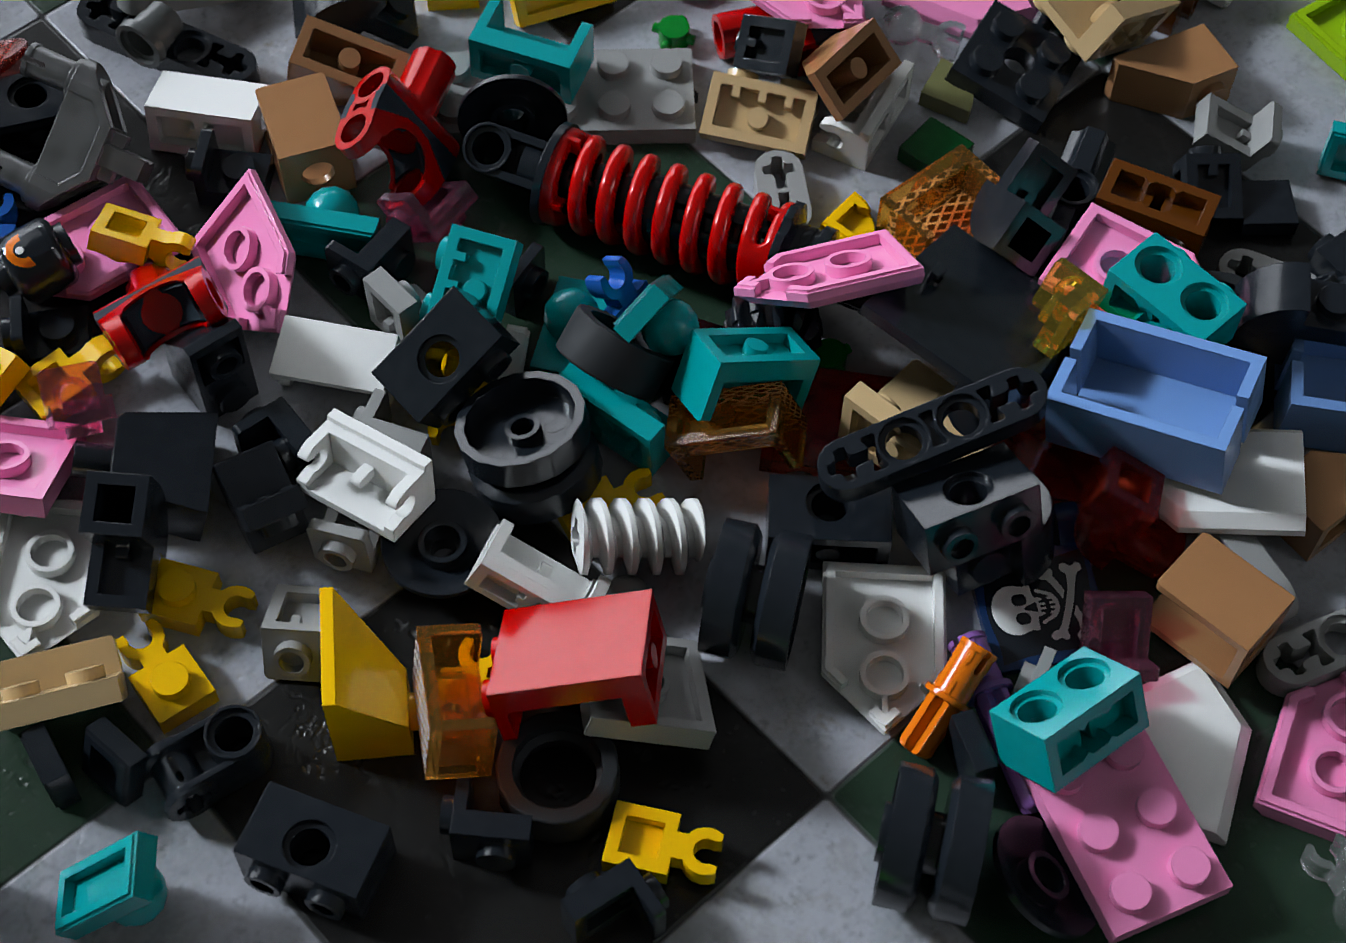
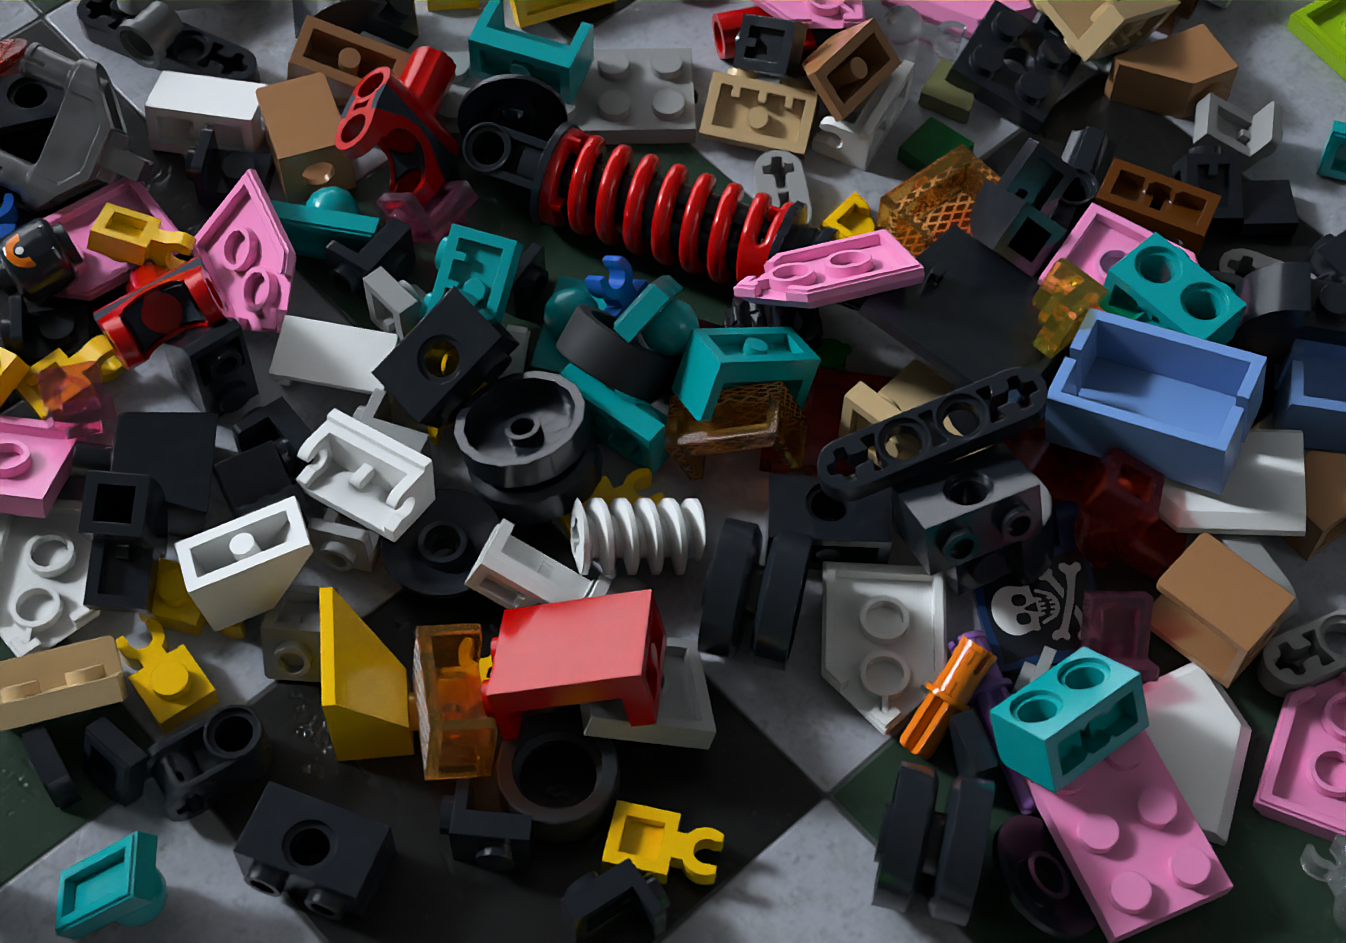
(245, 563): none -> white slope
(674, 32): green piece -> none

